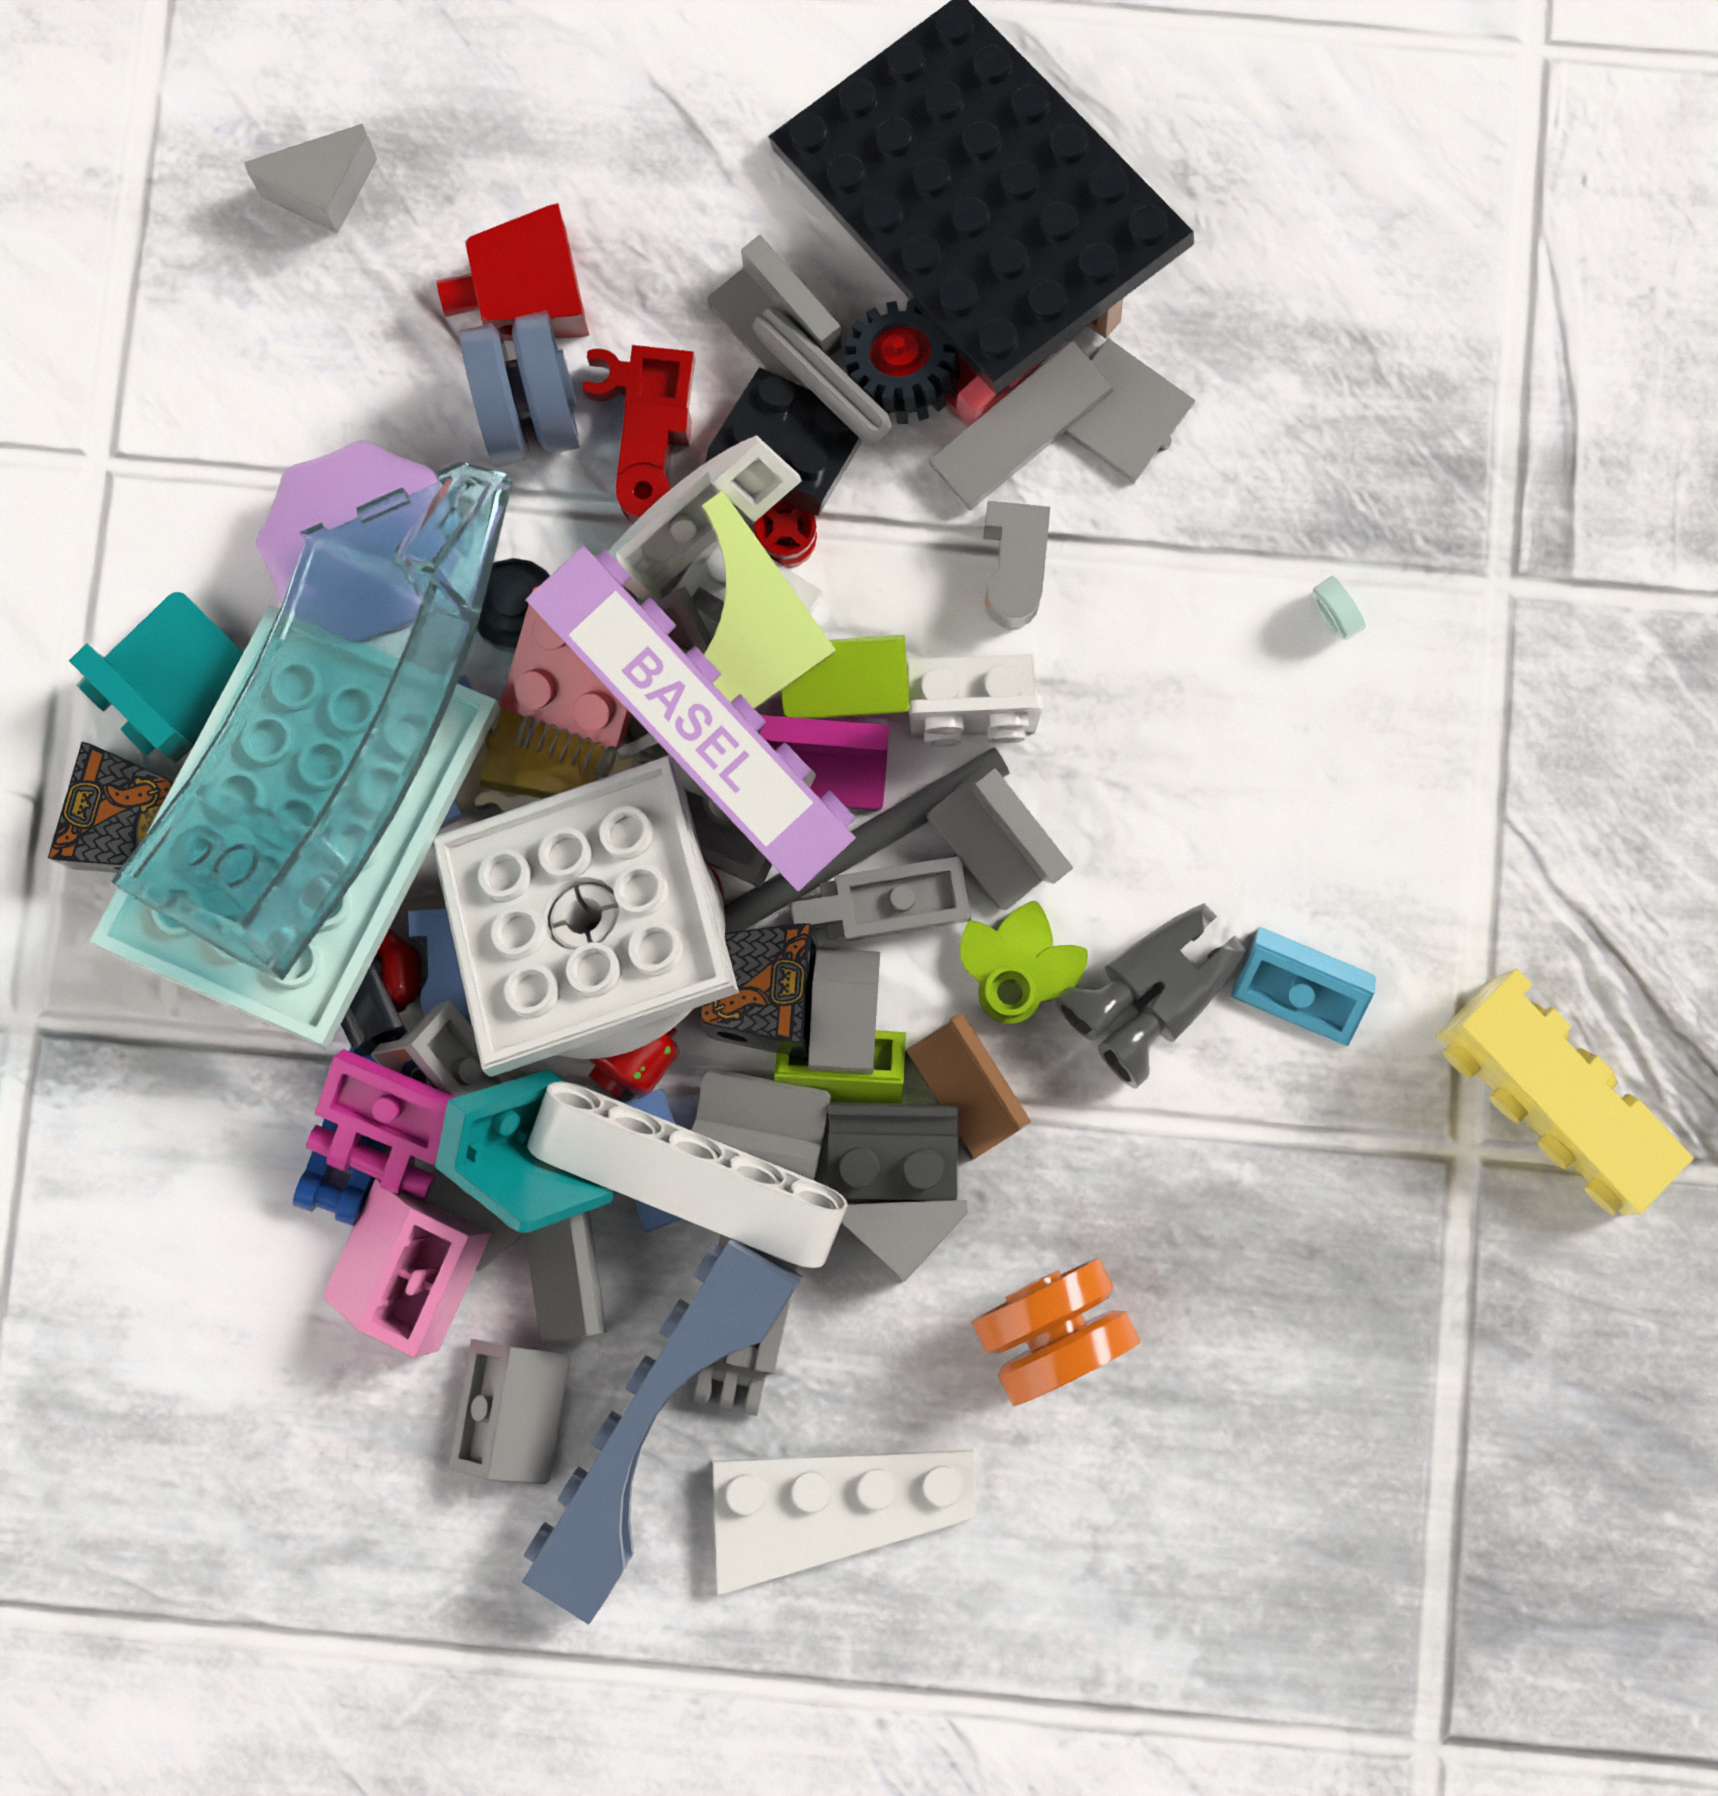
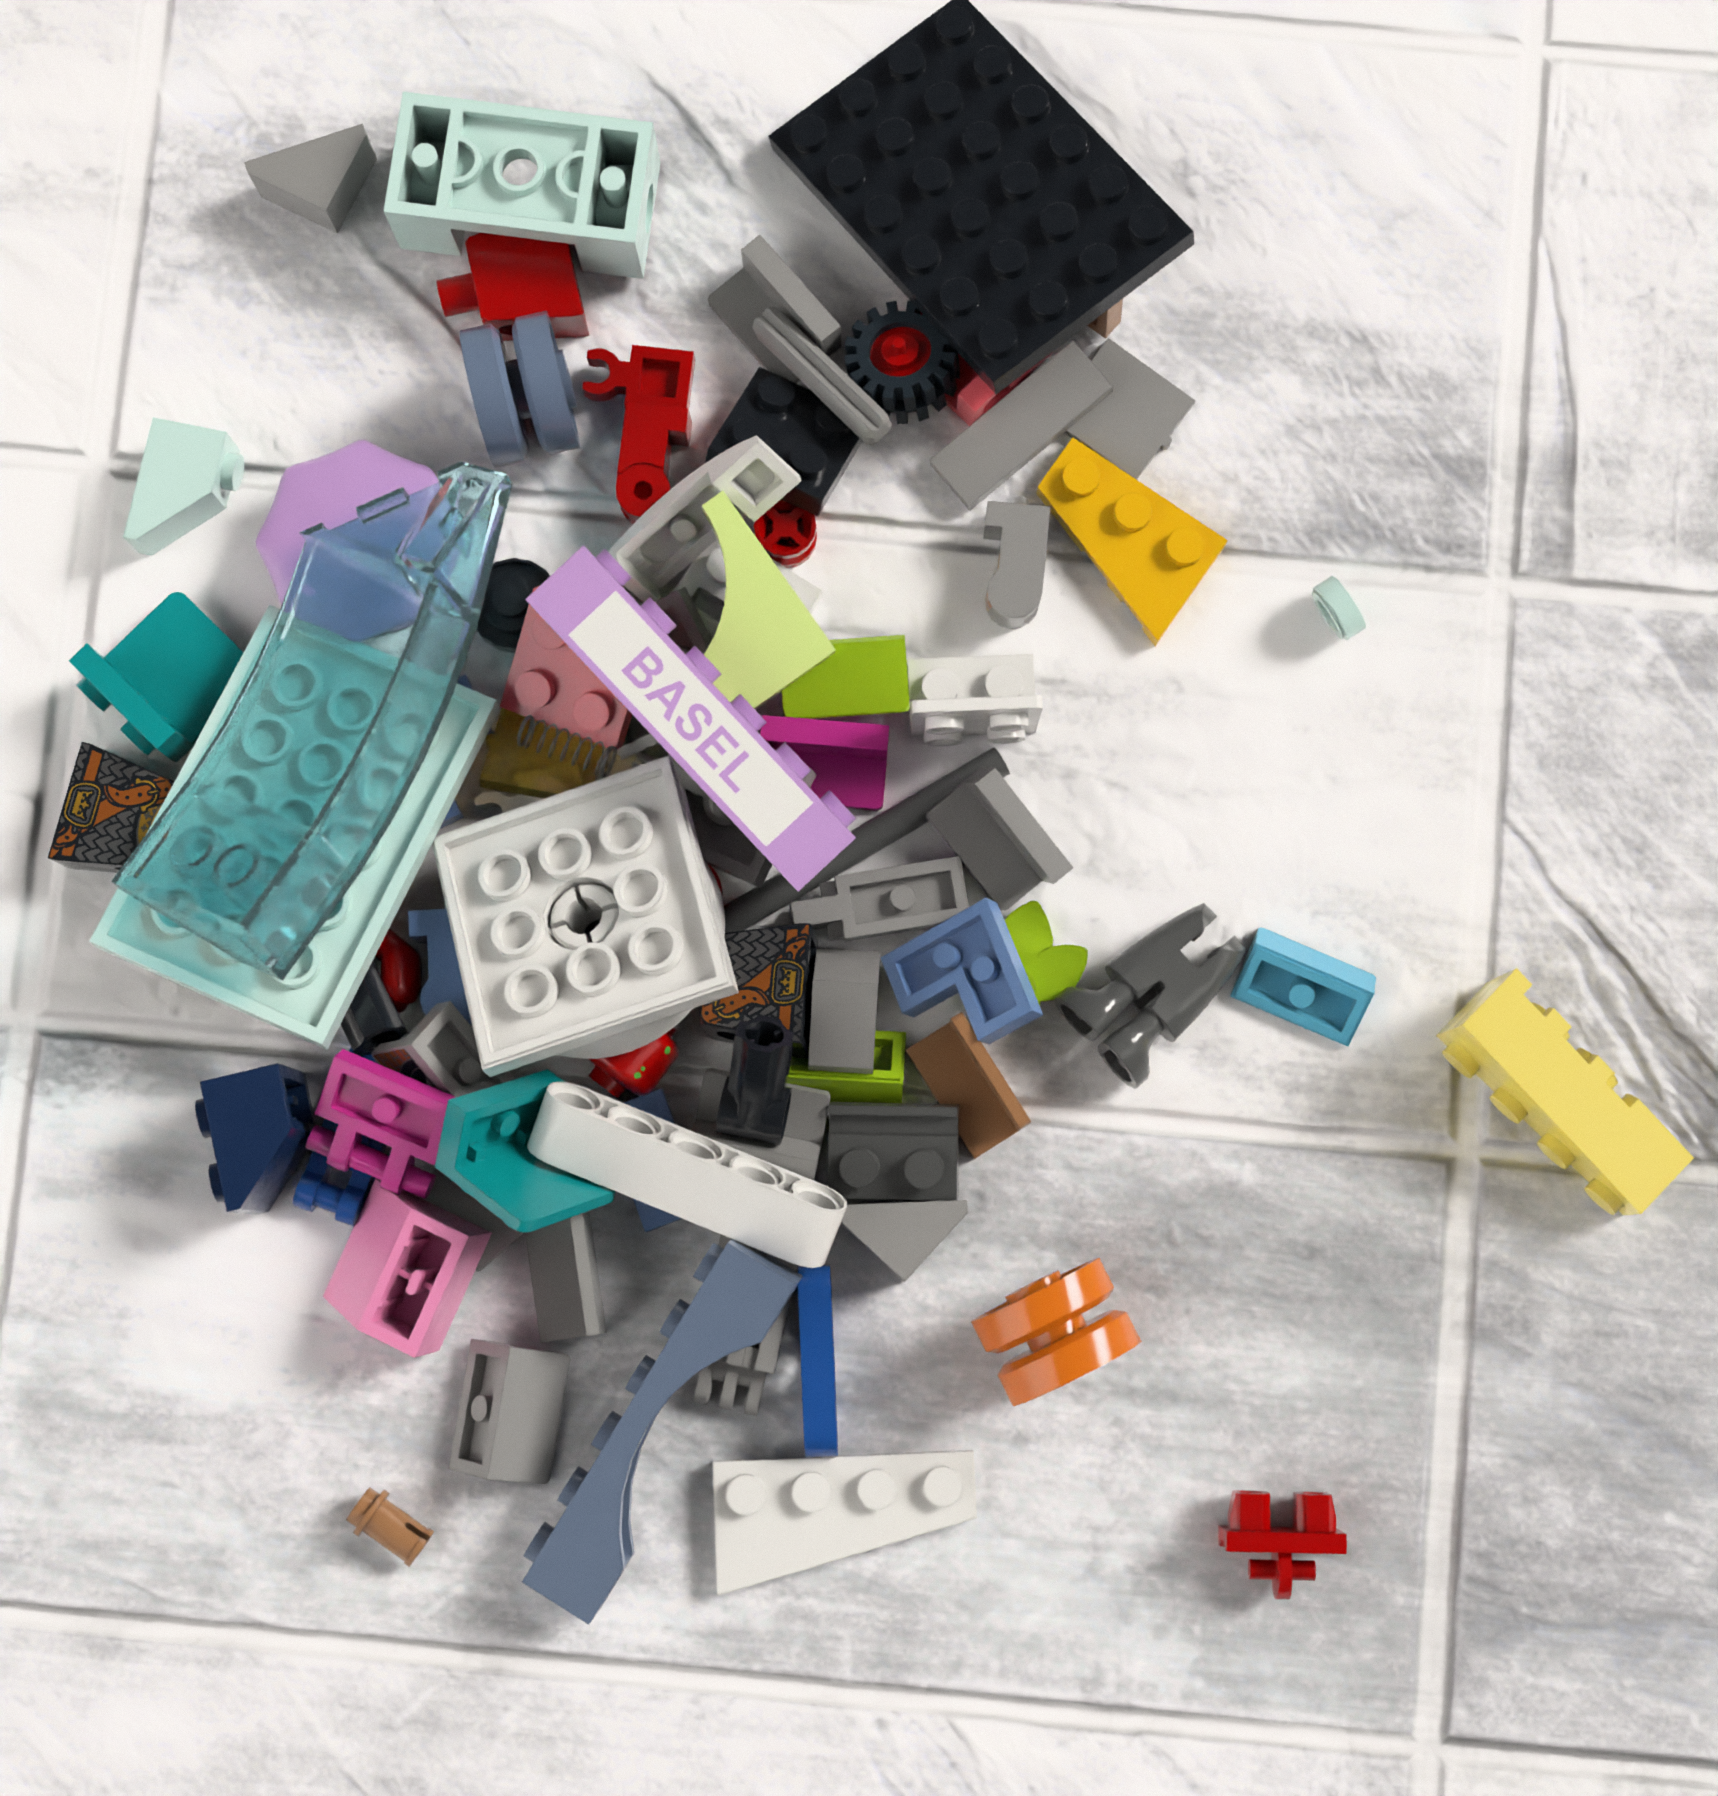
(181, 483): none -> light aqua slope
(257, 1133): none -> dark blue slope
(389, 1526): none -> medium nougat pin
(588, 190): none -> light aqua plate
(755, 1092): none -> black piece
(817, 1362): none -> blue beam
(967, 957): none -> medium blue plate
(1131, 534): none -> yellow wing
(1312, 1533): none -> red hips

